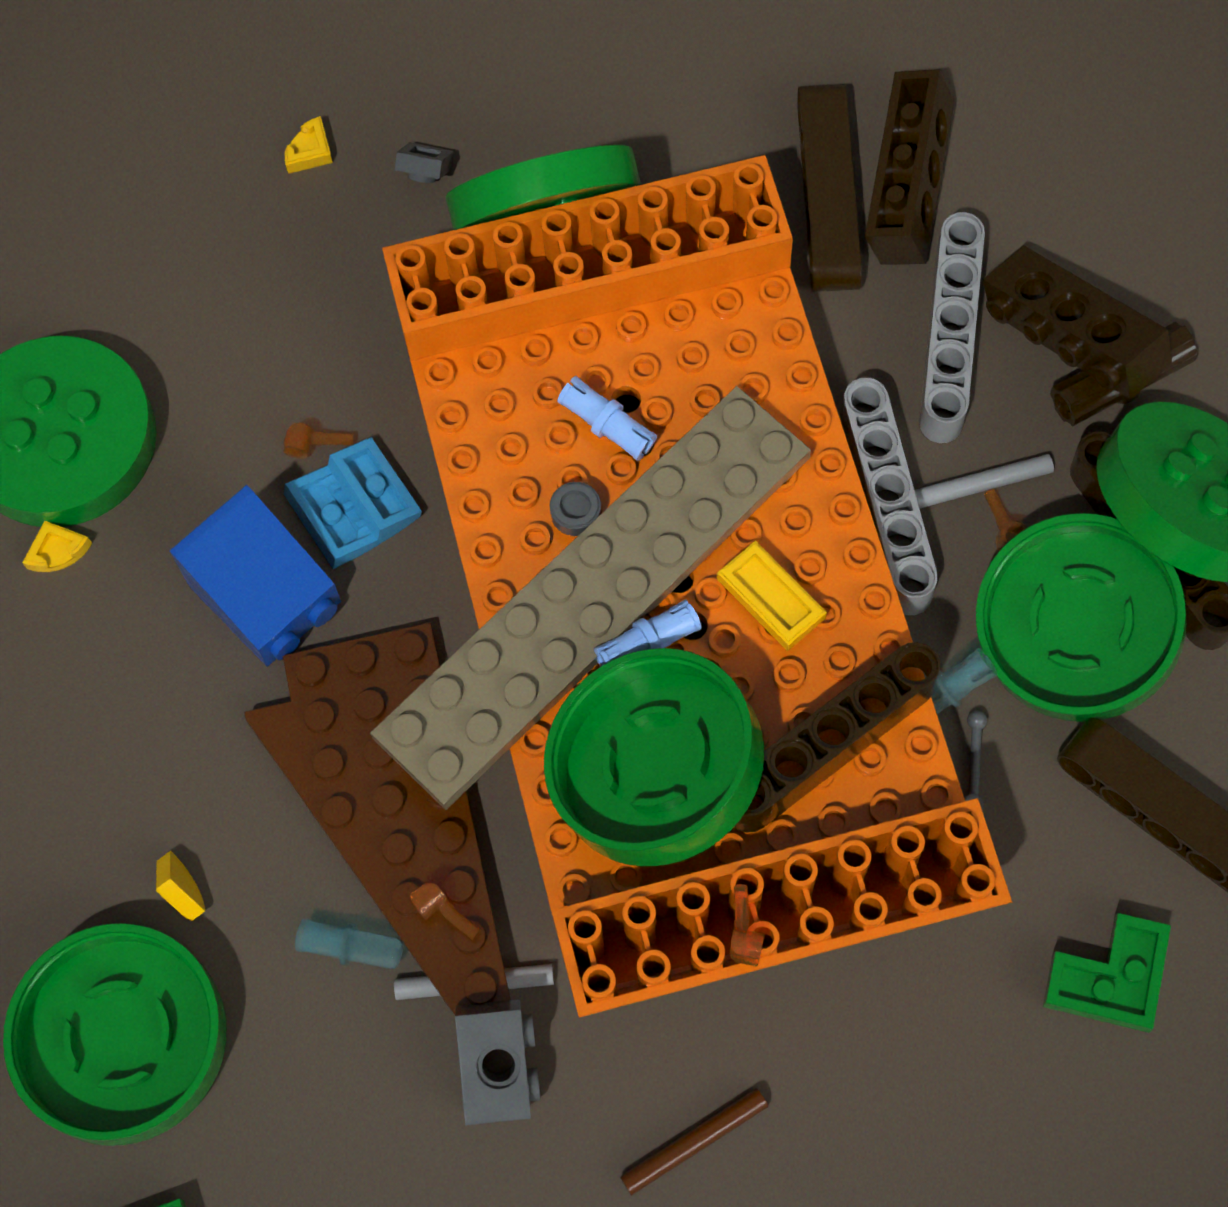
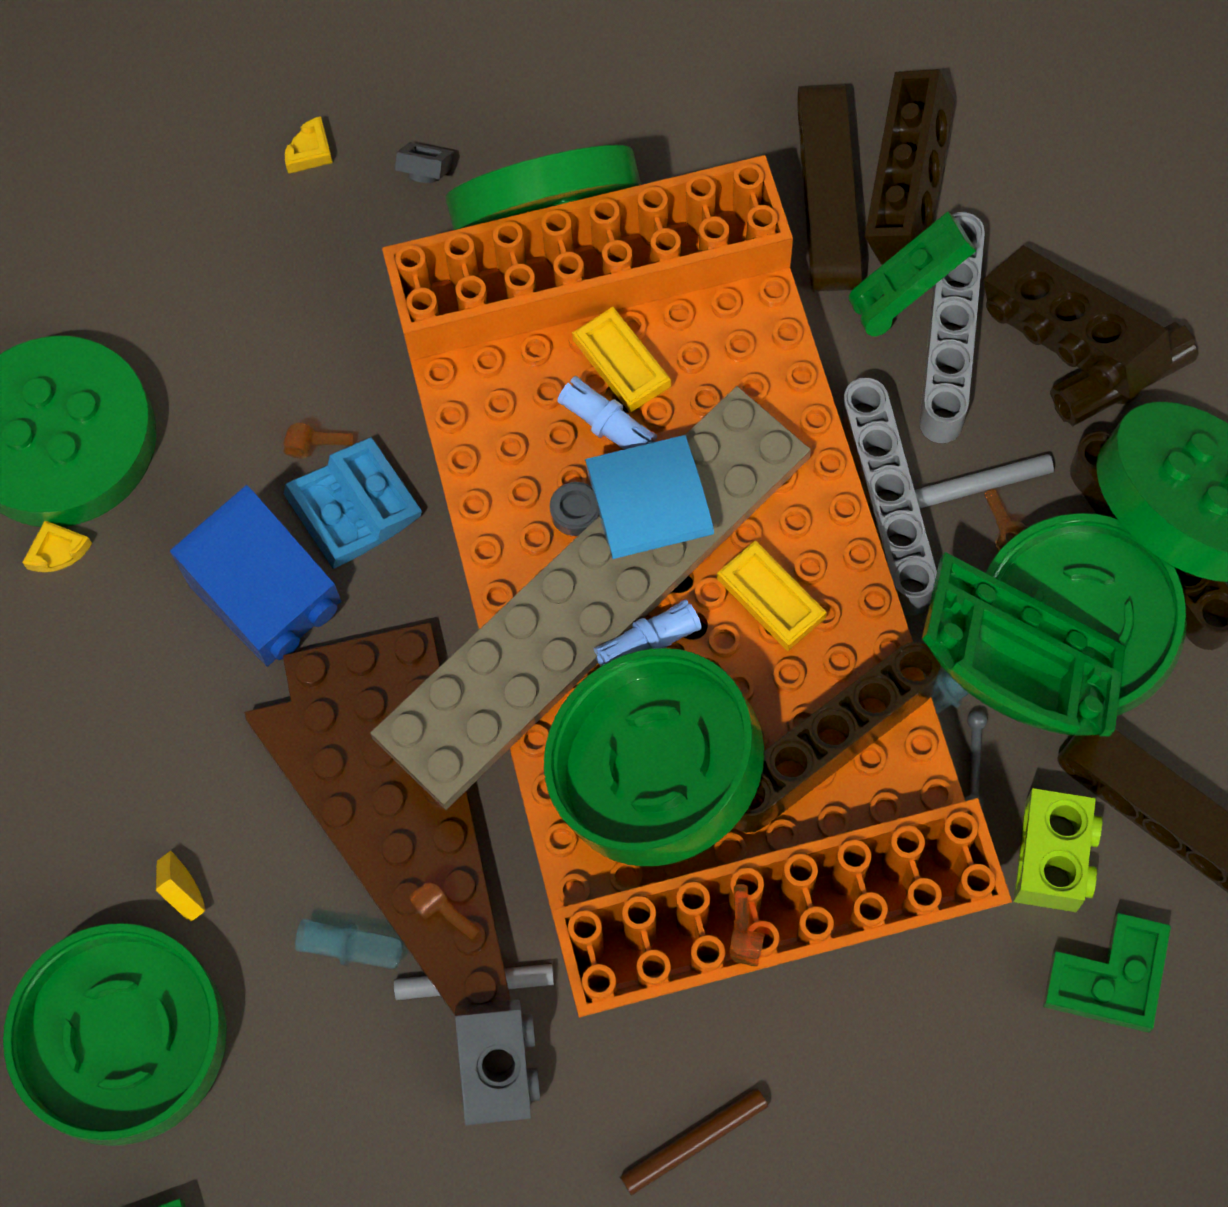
(621, 359): none -> yellow tile
(649, 496): none -> dark azure slope
(910, 274): none -> green plate
(1022, 653): none -> green slope
(1045, 848): none -> lime brick

